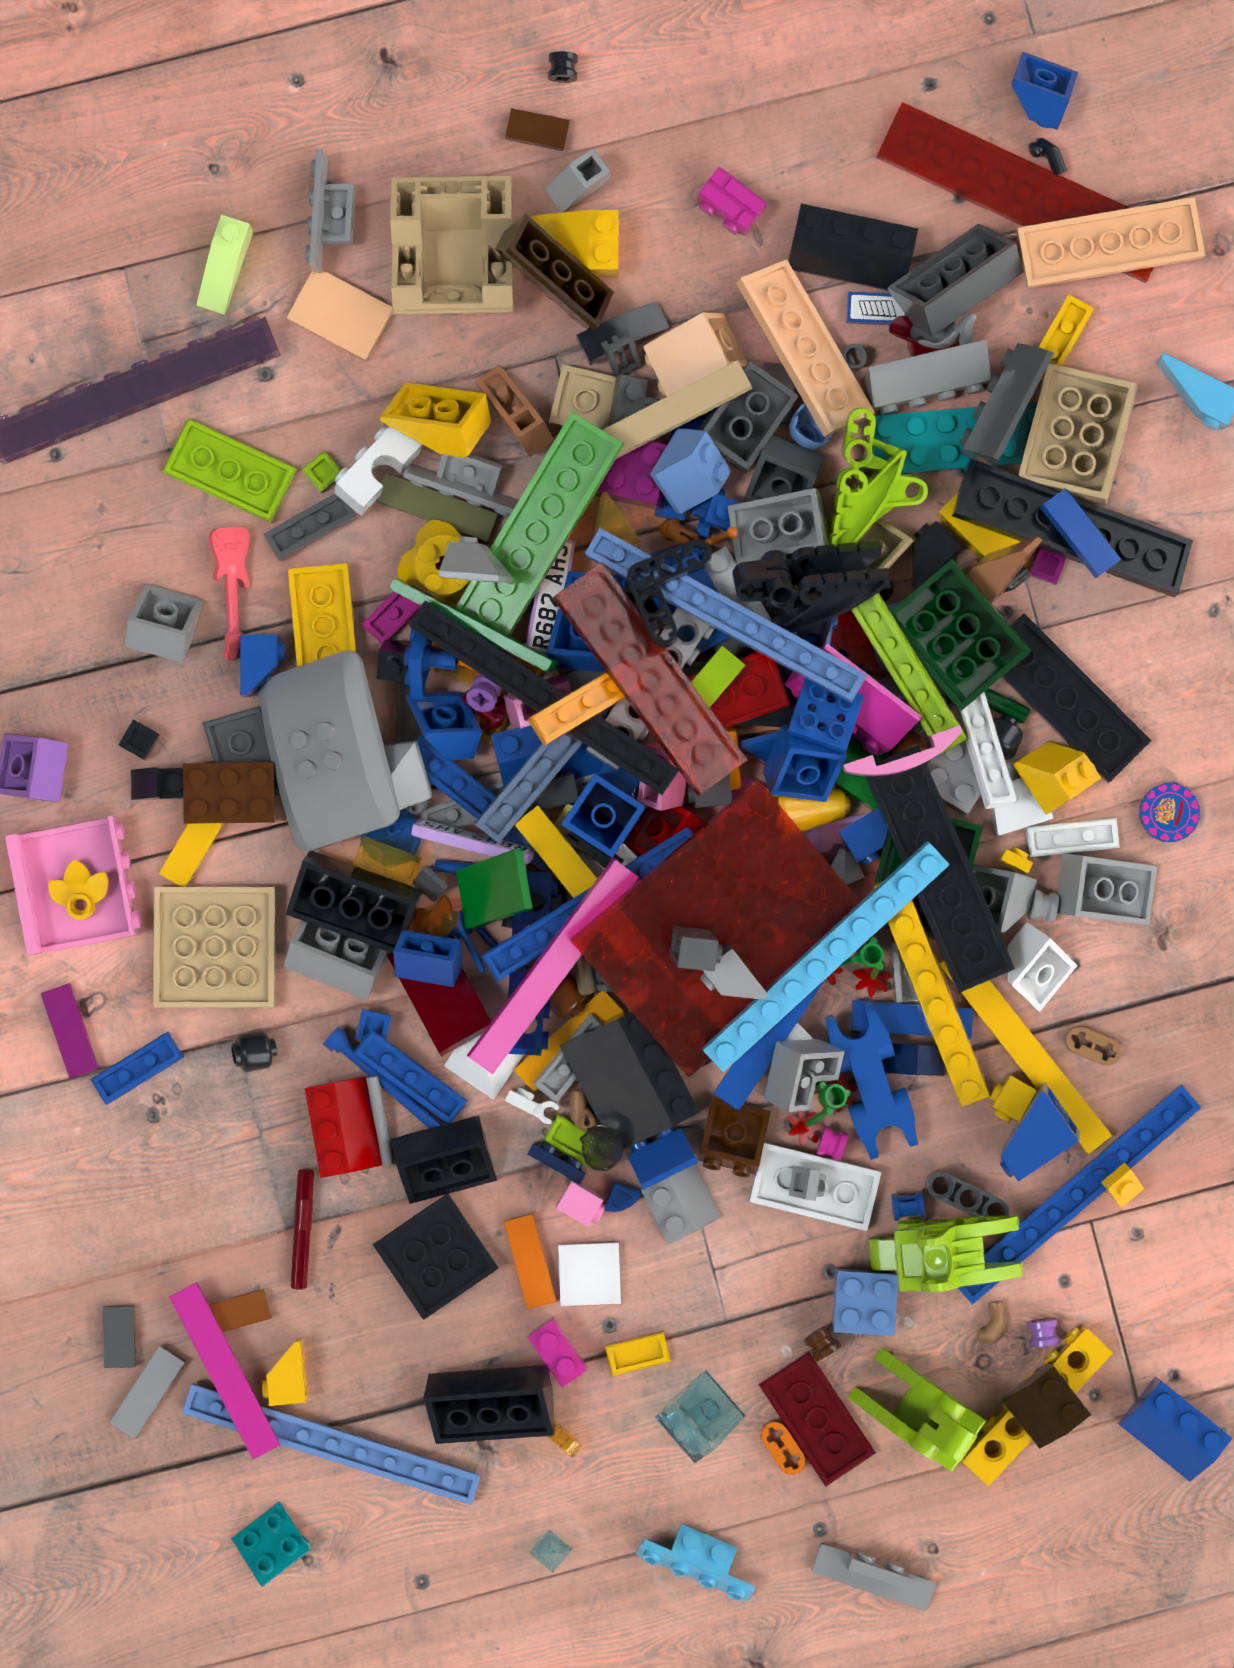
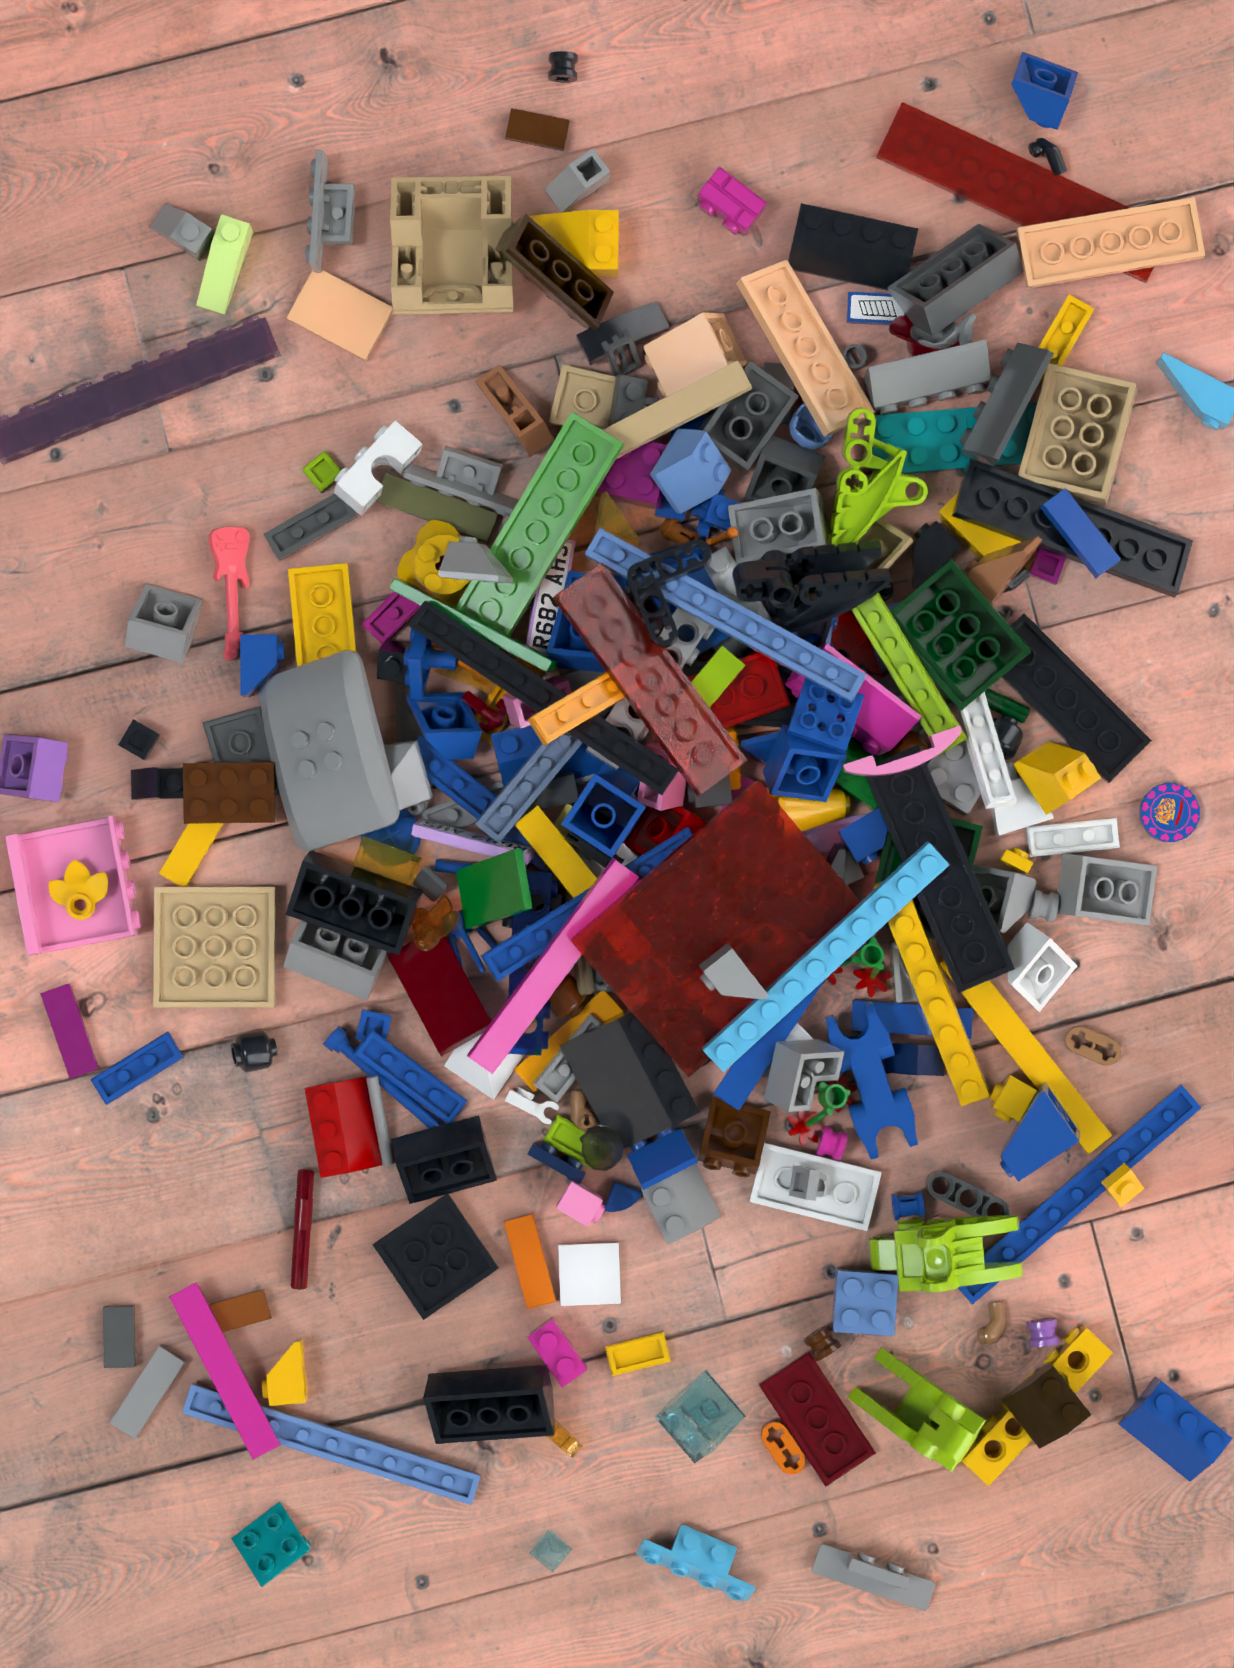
(183, 230): none -> light grey slope
(229, 470): lime tile -> none
(427, 958): blue brick -> none
(439, 417): yellow slope -> none
(483, 694): medium lavender wheel -> none
(695, 948): dark grey brick -> none

